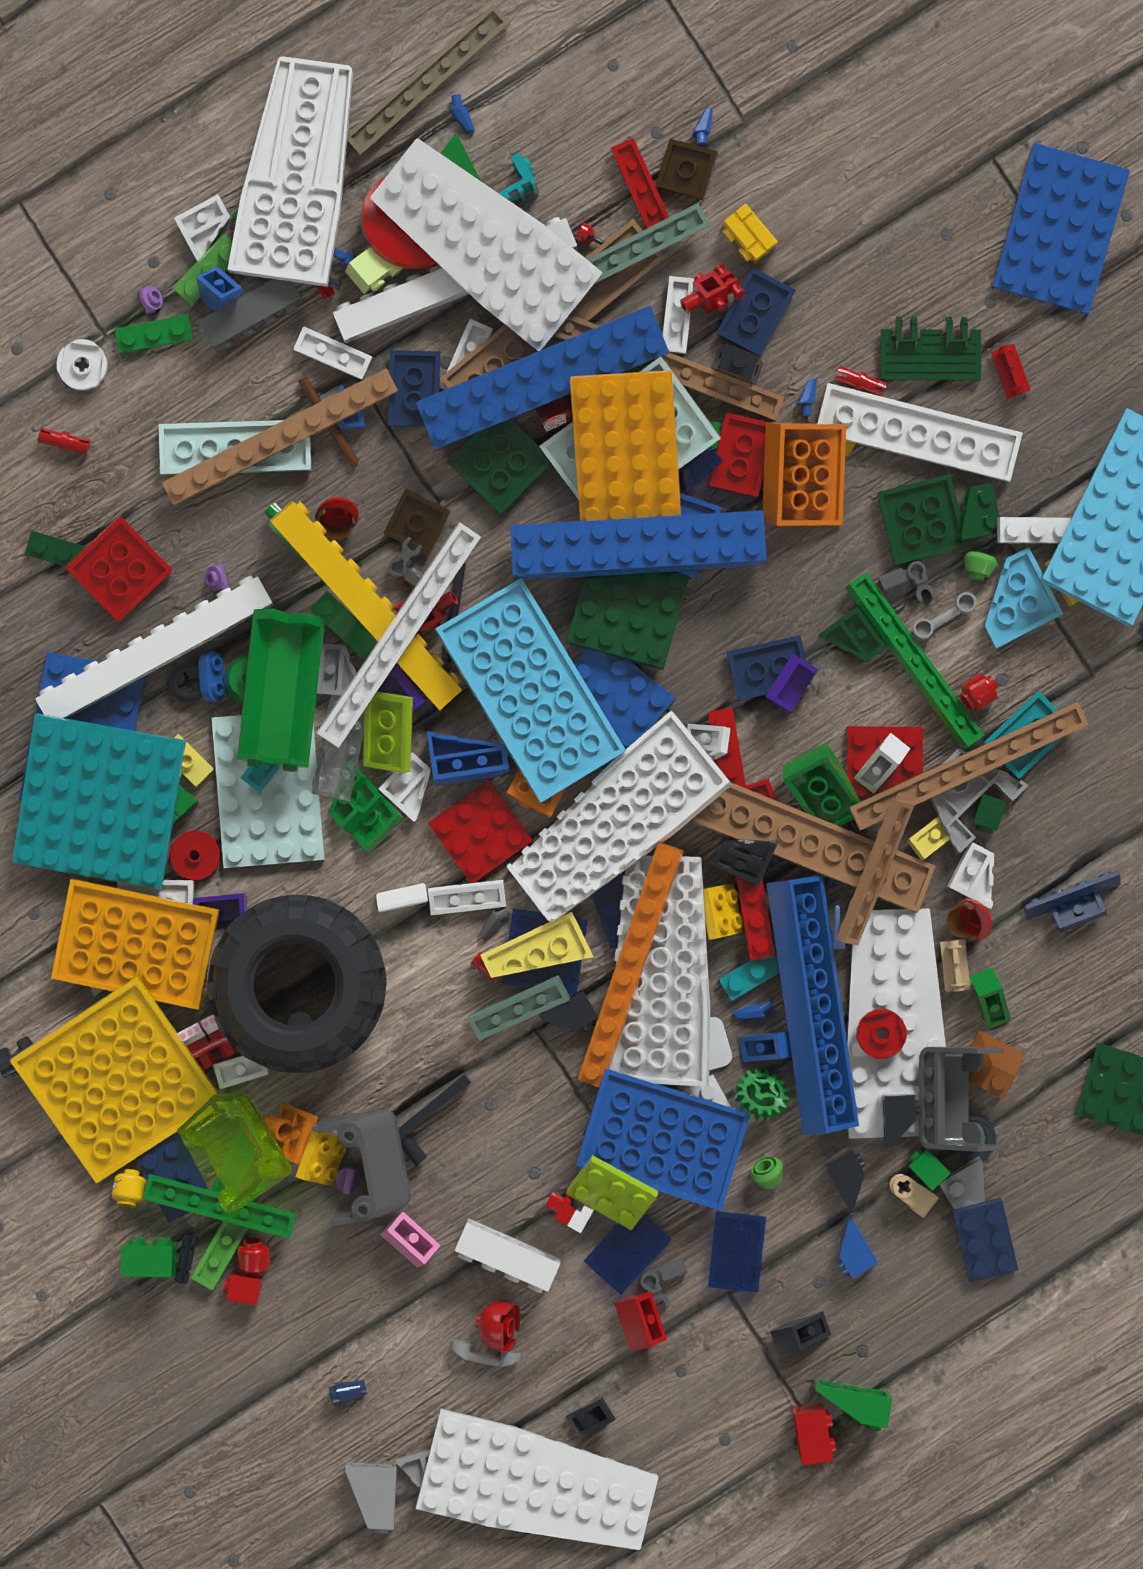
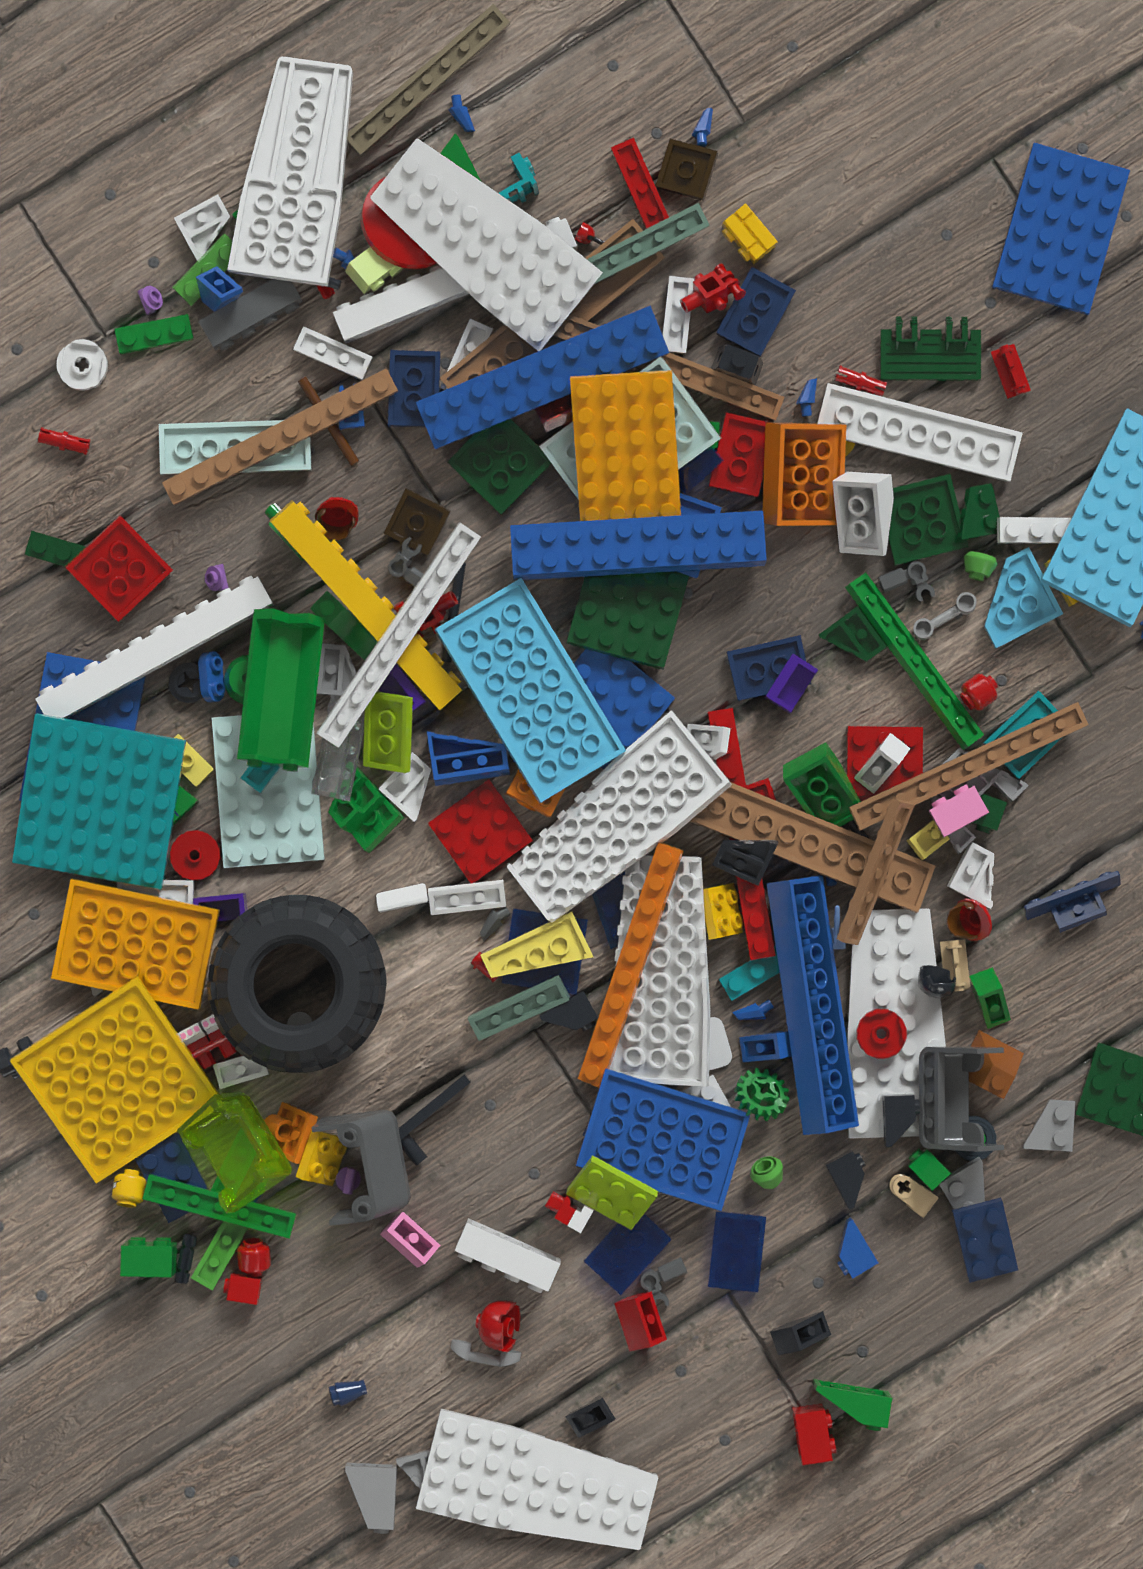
(863, 512): none -> white slope
(935, 981): none -> black hair
(958, 811): none -> bright pink brick
(1053, 1127): none -> light grey wing

